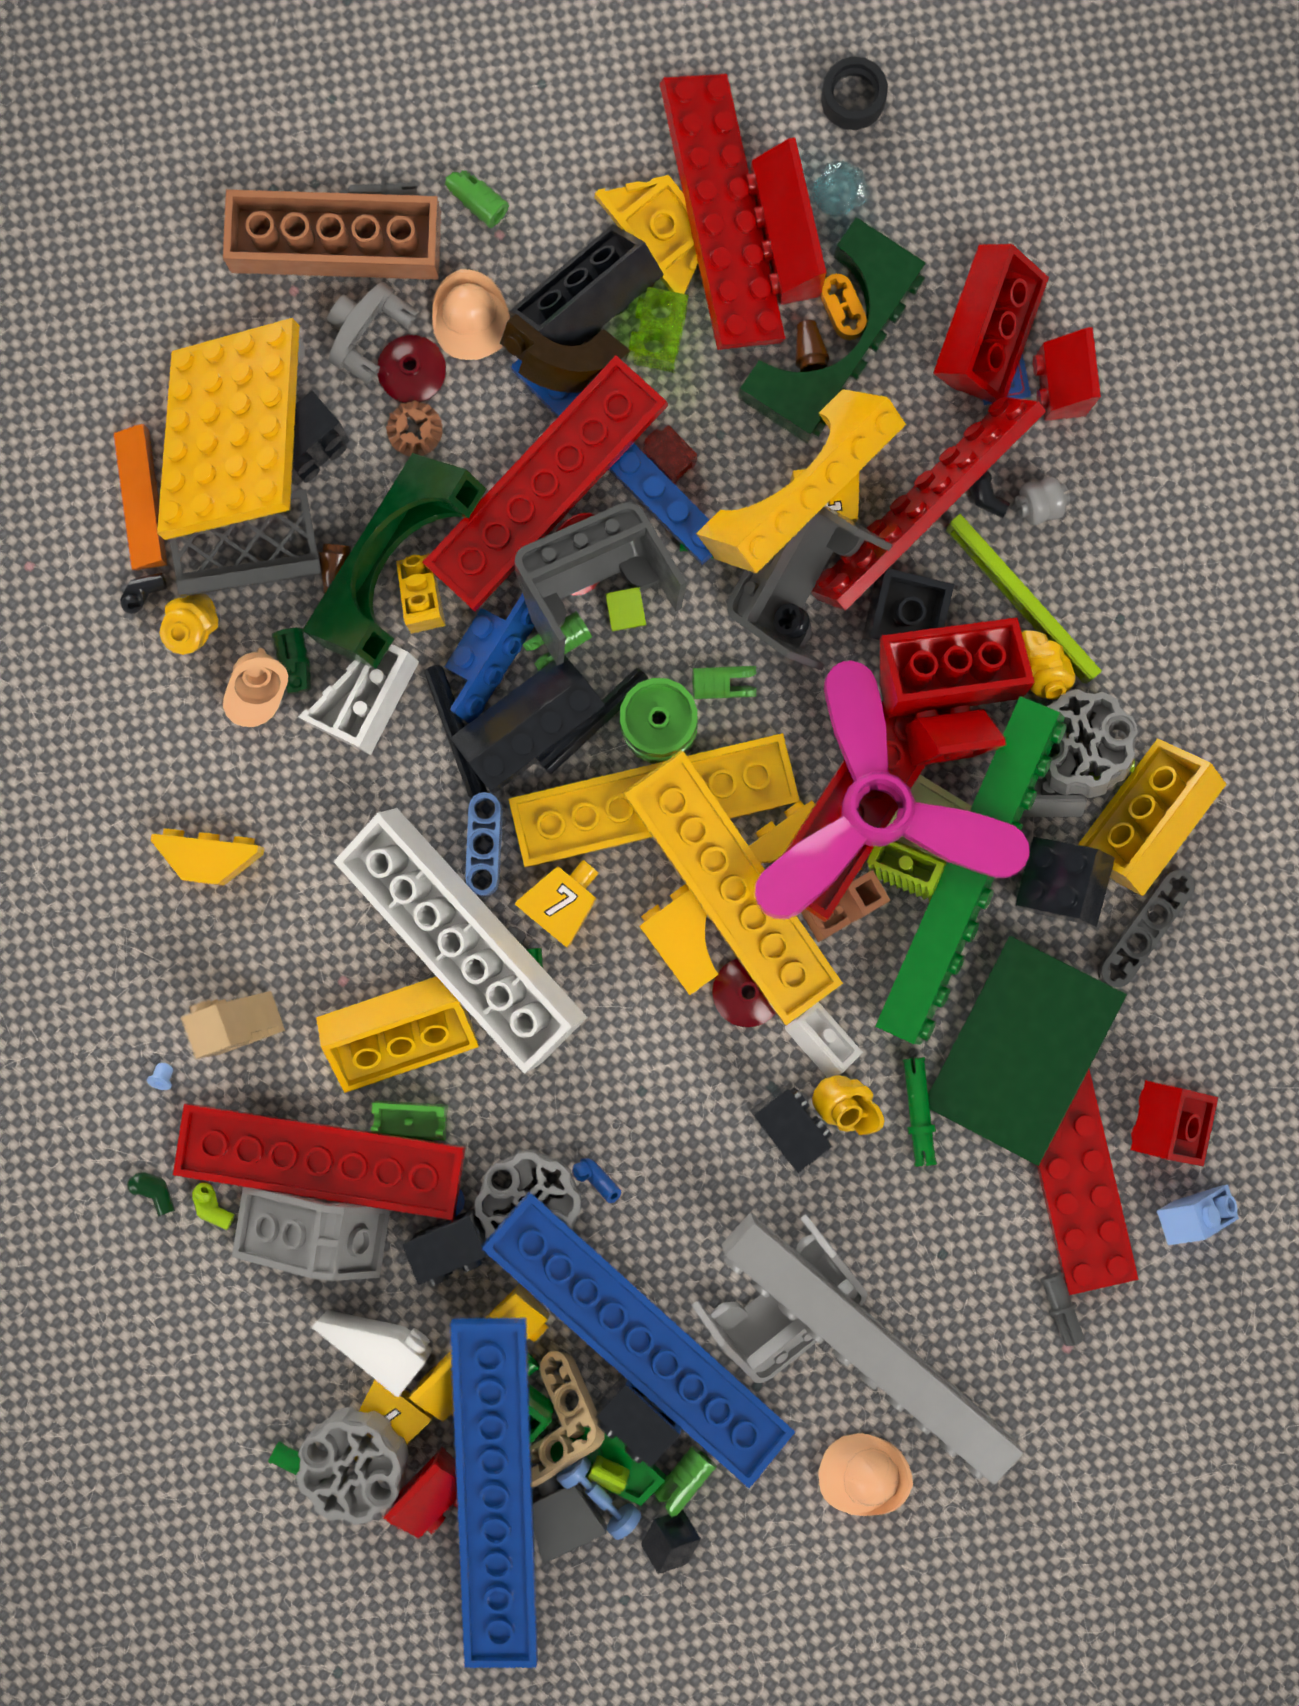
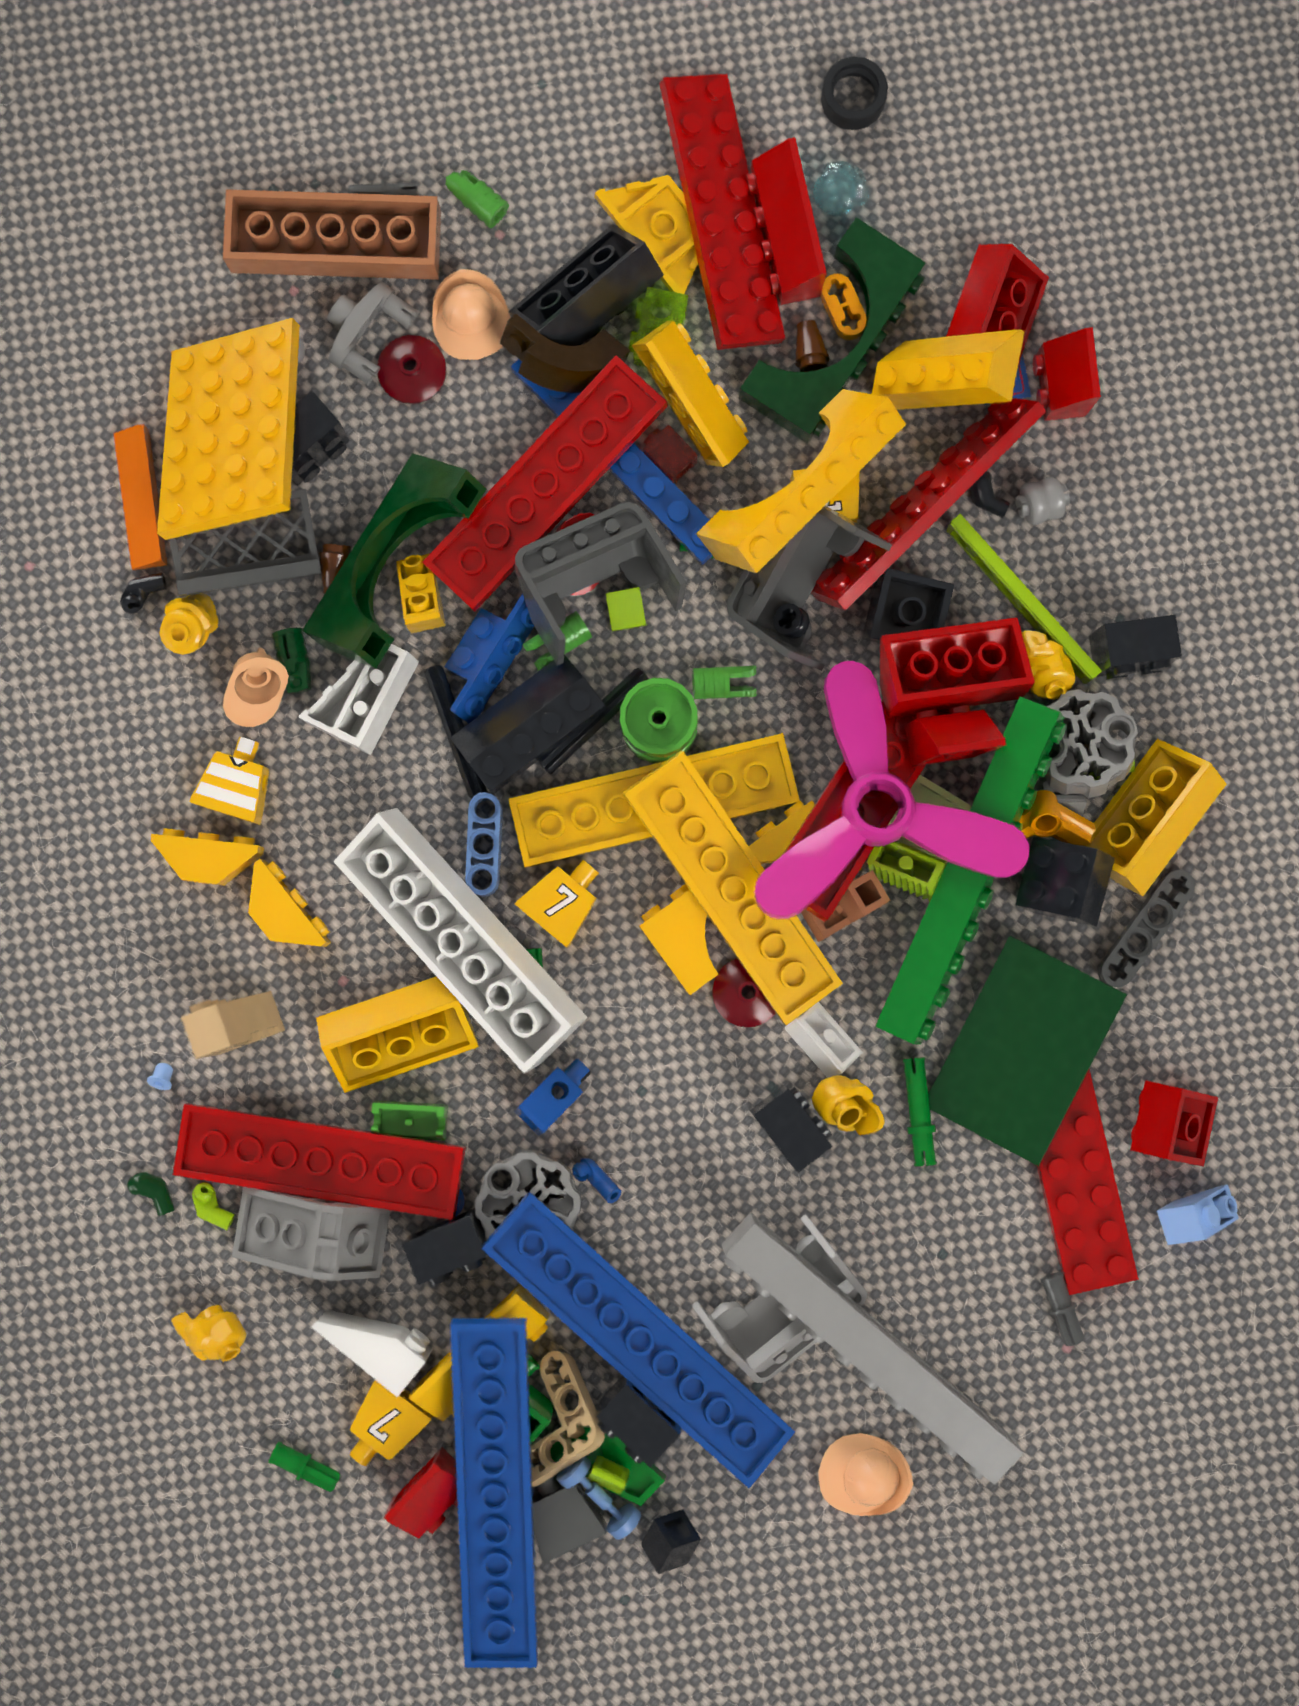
(211, 1334): none -> yellow head
(234, 783): none -> torso
(282, 911): none -> yellow slope
(360, 1492): light grey connector -> none
(409, 443): nougat gear -> none
(542, 1108): none -> blue torso
(685, 1480): bright green hinge -> none
(691, 393): none -> yellow slope
(950, 370): none -> yellow slope
(1052, 819): none -> light orange piece
(1136, 646): none -> black brick

